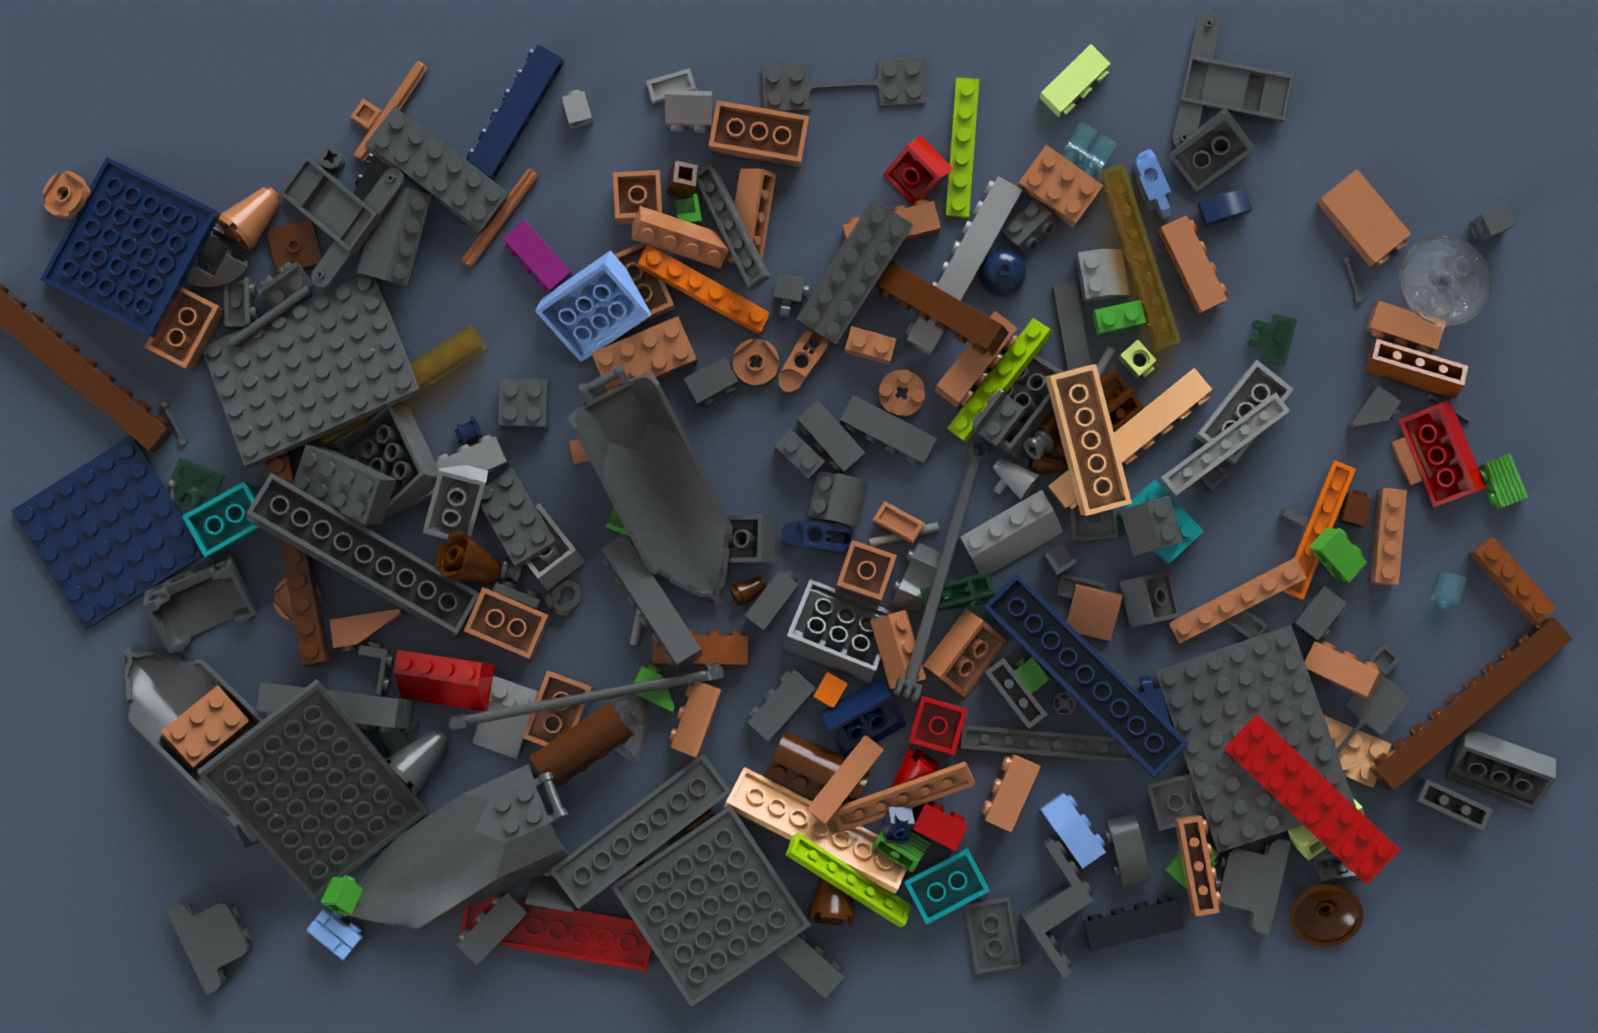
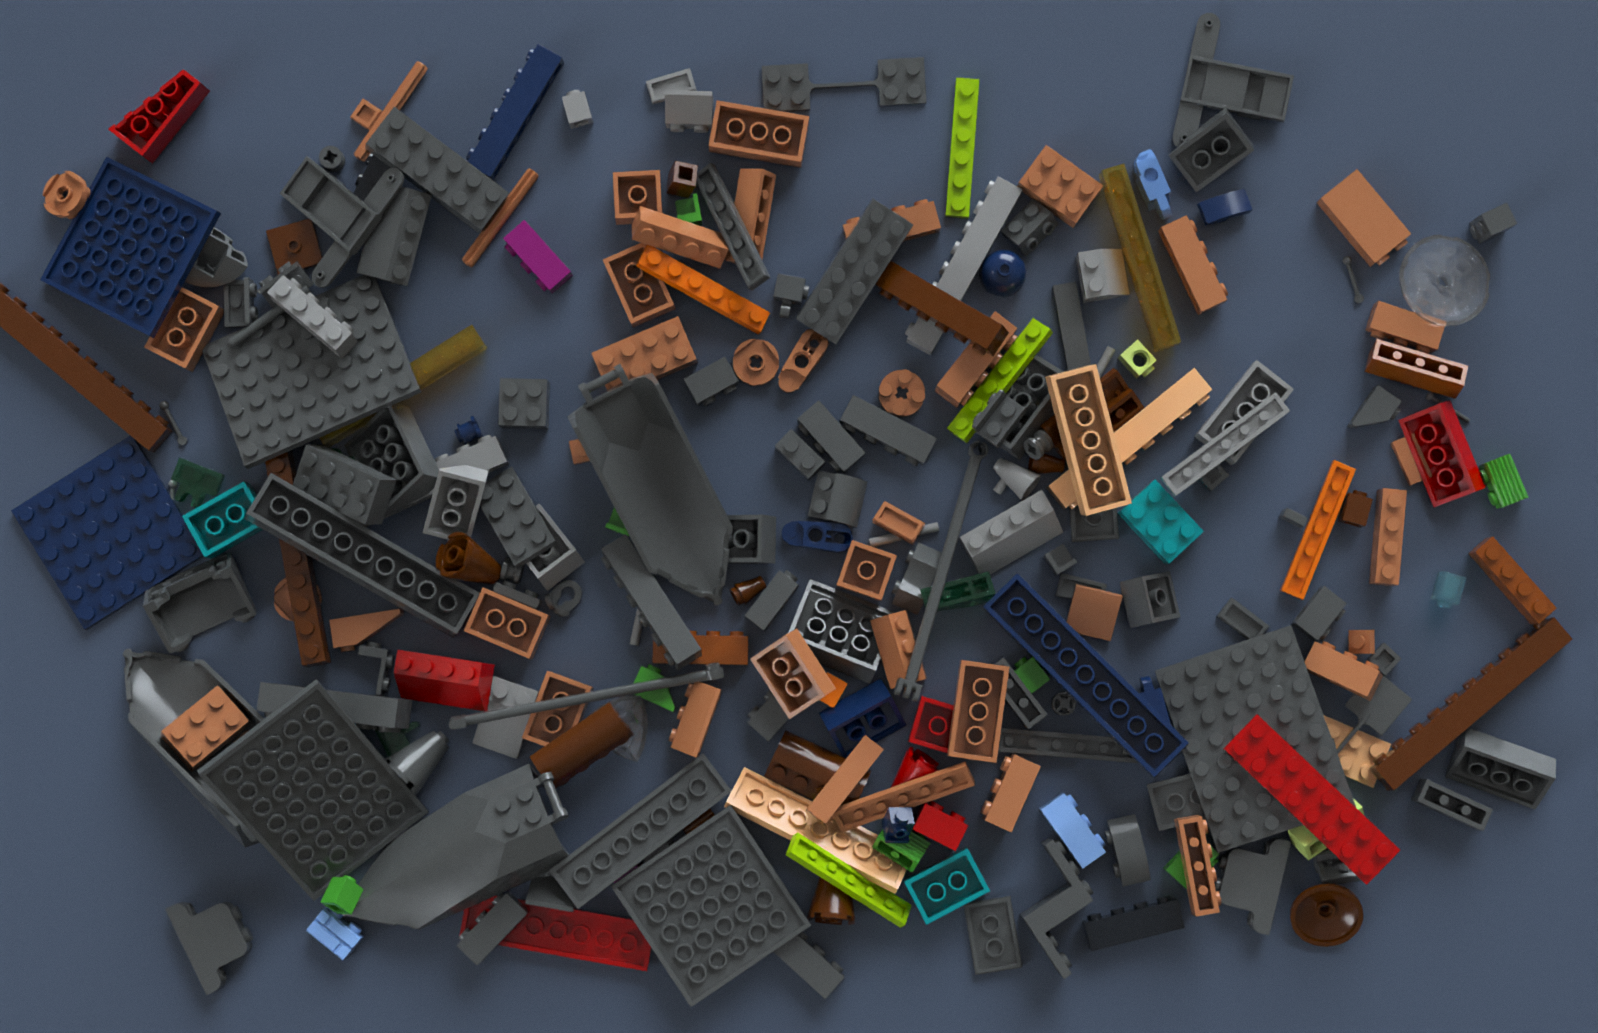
(161, 116): none -> red wedge
(249, 217): nougat cone -> none
(312, 316): none -> light grey brick
(594, 307): light blue slope -> none
(793, 673): none -> nougat brick
(870, 345): nougat brick -> none
(917, 170): red slope -> none
(965, 653): nougat slope -> none
(978, 711): none -> nougat brick
(1075, 81): yellowish green brick -> none
(1080, 143): clear light blue hips -> none
(1118, 318): bright green brick -> none
(1151, 526): dark grey slope -> none
(1237, 600): nougat plate -> none
(1274, 338): clear green plate -> none
(1338, 554): bright green brick -> none
(1362, 641): none -> nougat plate

